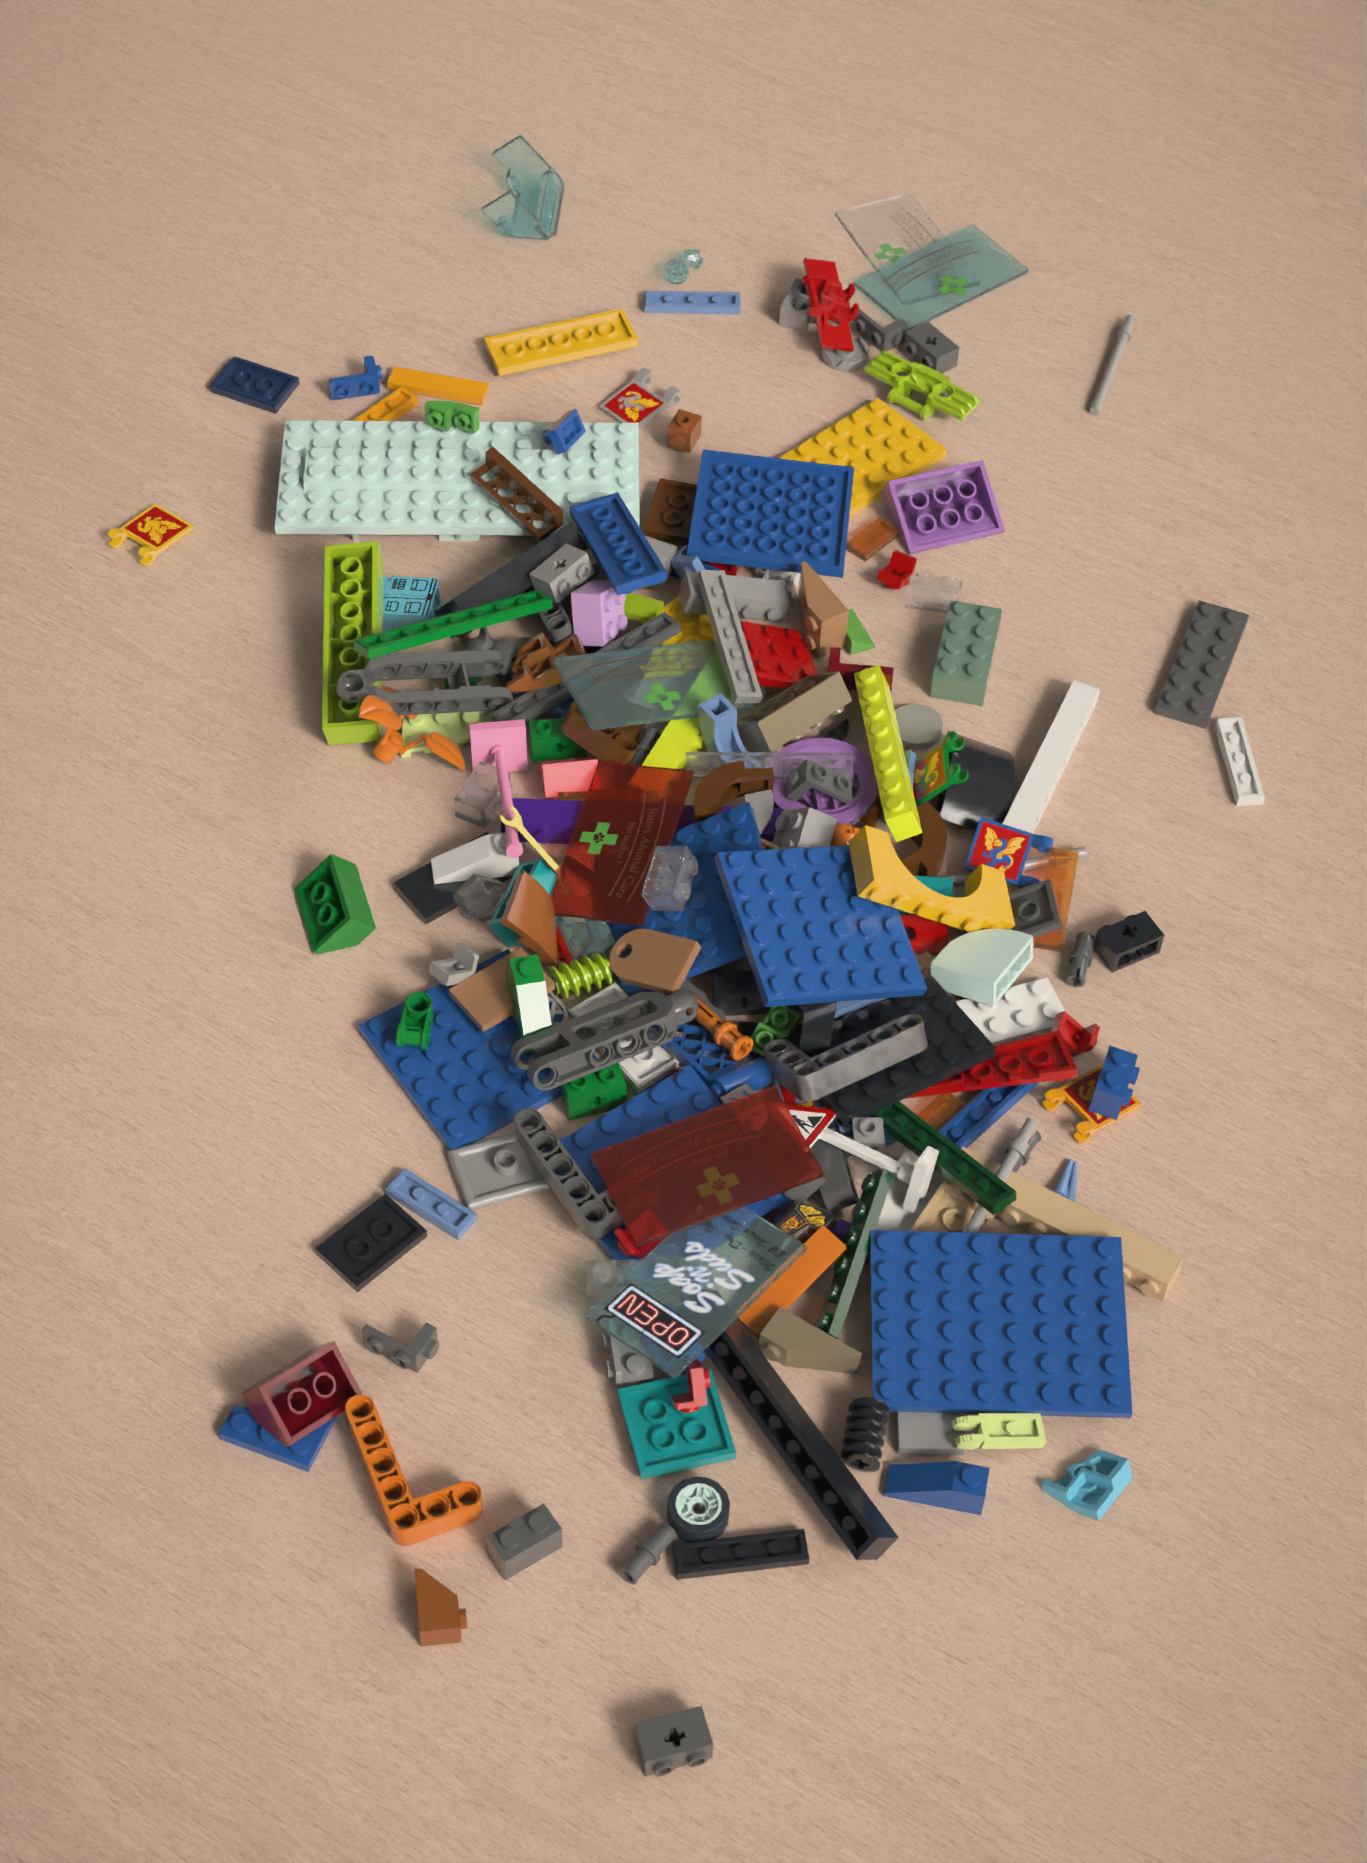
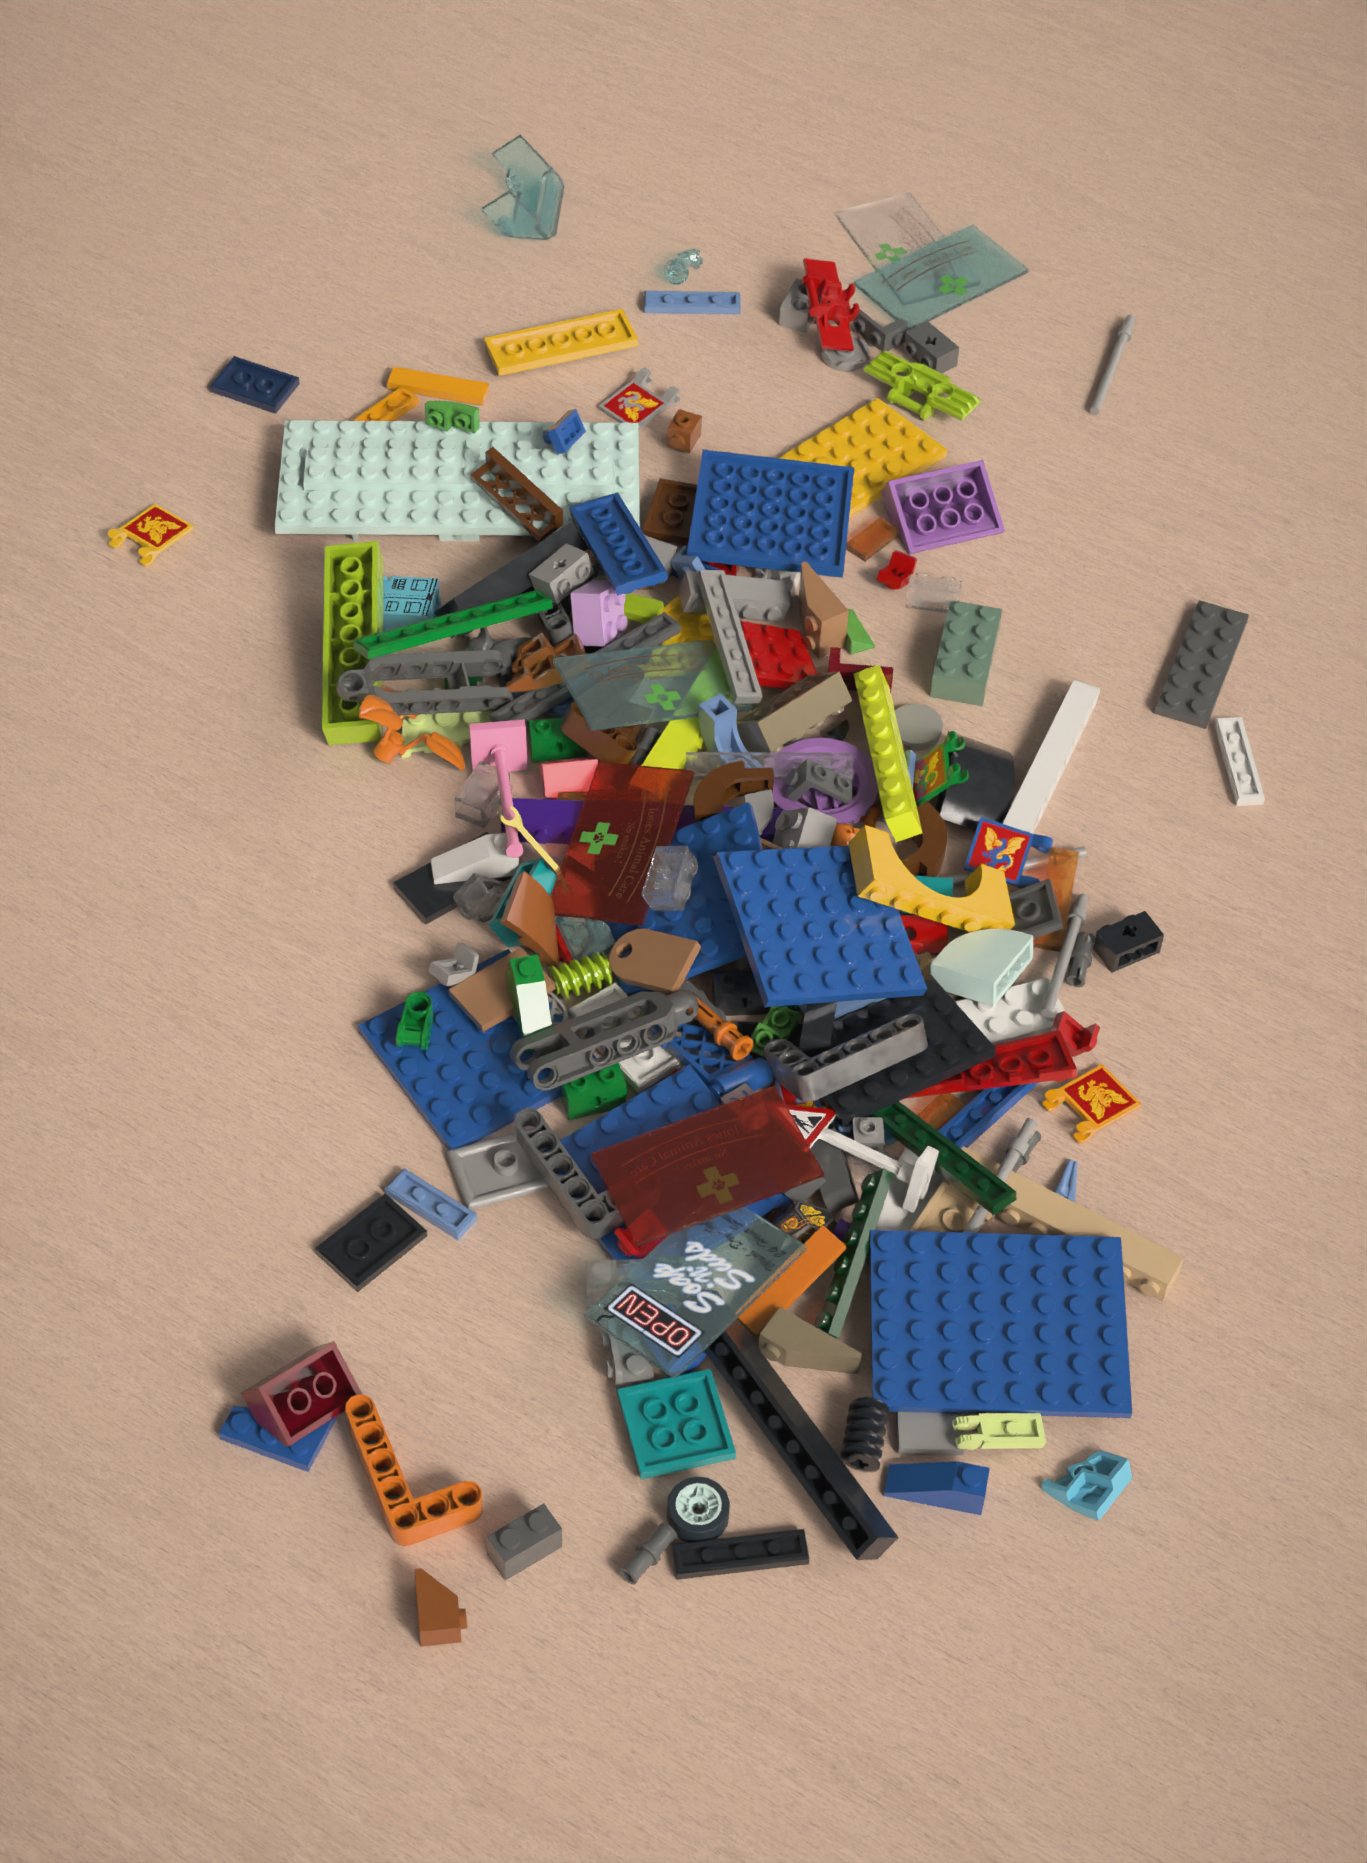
(334, 906): green slope -> none
(358, 384): blue bracket -> none
(413, 1356): dark grey bracket -> none
(684, 1727): dark grey brick -> none
(697, 1383): bracket -> none
(1076, 919): none -> light grey bar
(1113, 1083): blue brick -> none

